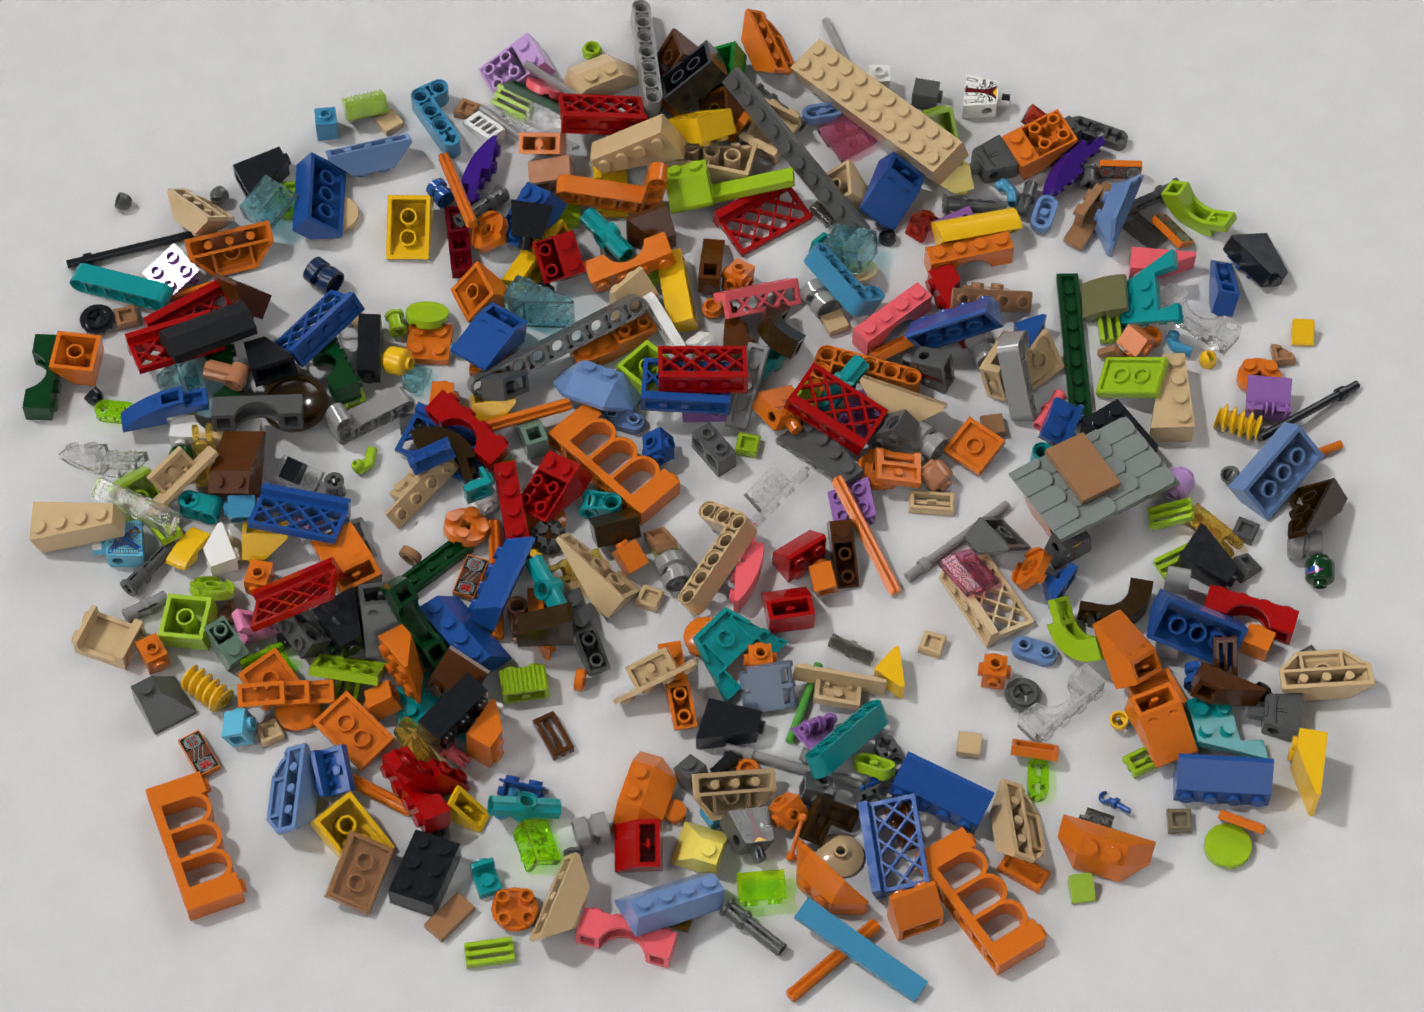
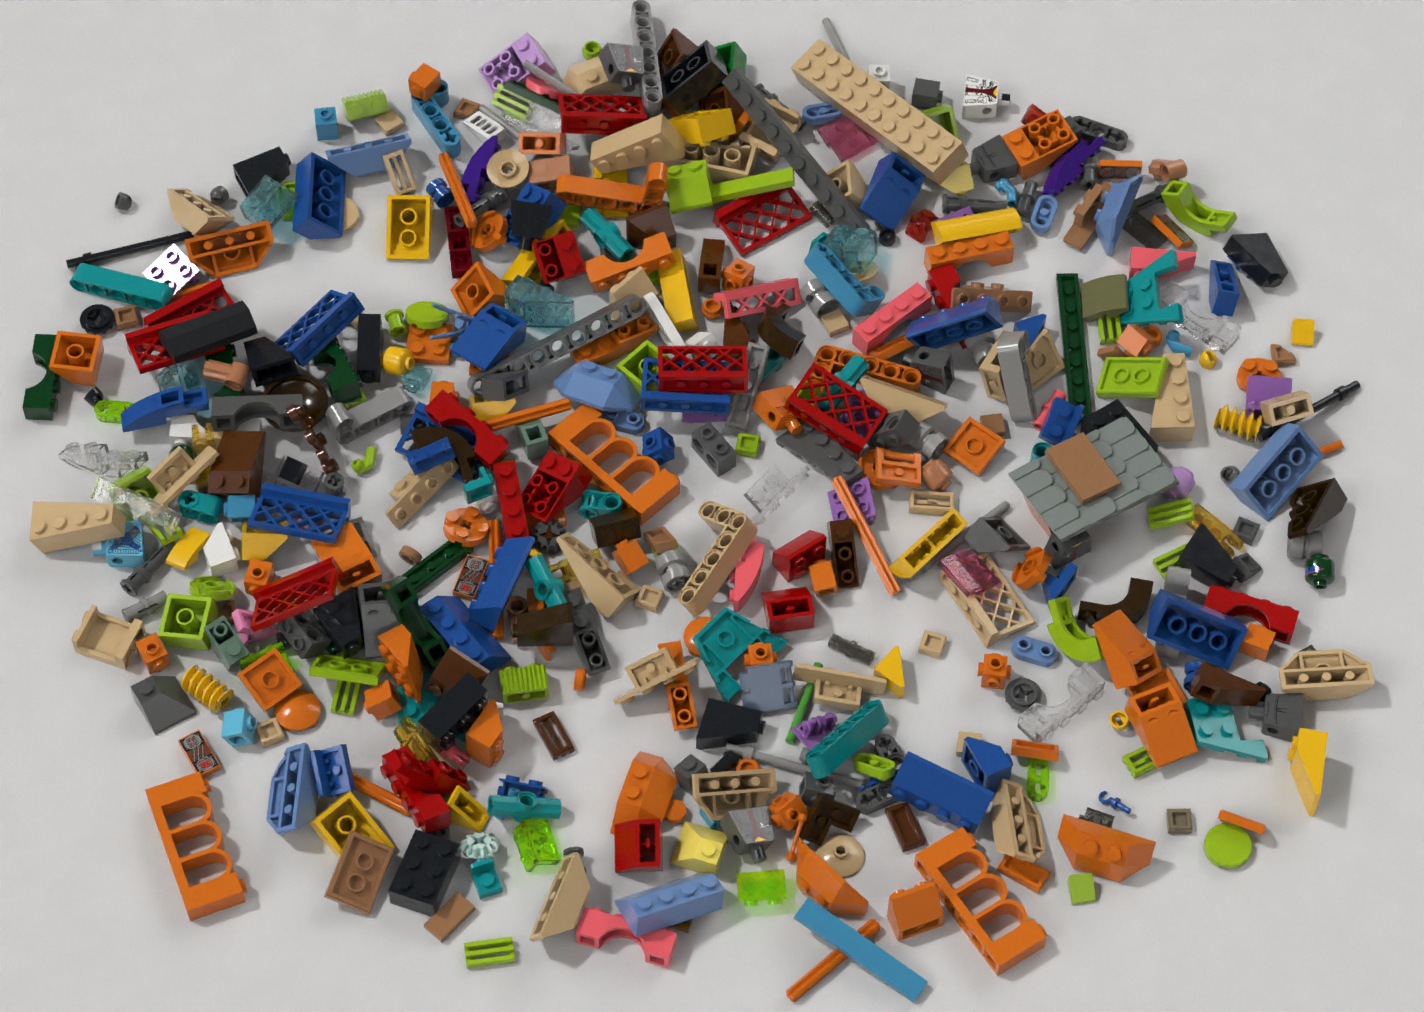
(236, 291): reddish brown slope -> none
(286, 693): orange slope -> none
(318, 440): none -> reddish brown plant
(322, 275): dark blue wheel -> none
(353, 725): orange plate -> none
(392, 155): none -> tan tile
(424, 82): none -> orange brick
(461, 322): none -> medium blue plant
(473, 847): none -> light aqua gear
(507, 160): none -> tan dish
(515, 909): orange dish -> none
(591, 830): light grey wheel -> none
(623, 64): none -> dark grey torso
(742, 918): dark grey pin -> none
(765, 44): orange wedge -> none
(875, 853): blue fence -> none
(928, 545): none -> yellow brick
(986, 763): none -> blue slope
(1168, 169): none -> nougat piece
(1223, 780): blue slope -> none
(1234, 660): reddish brown tile -> none
(1286, 408): none -> tan brick

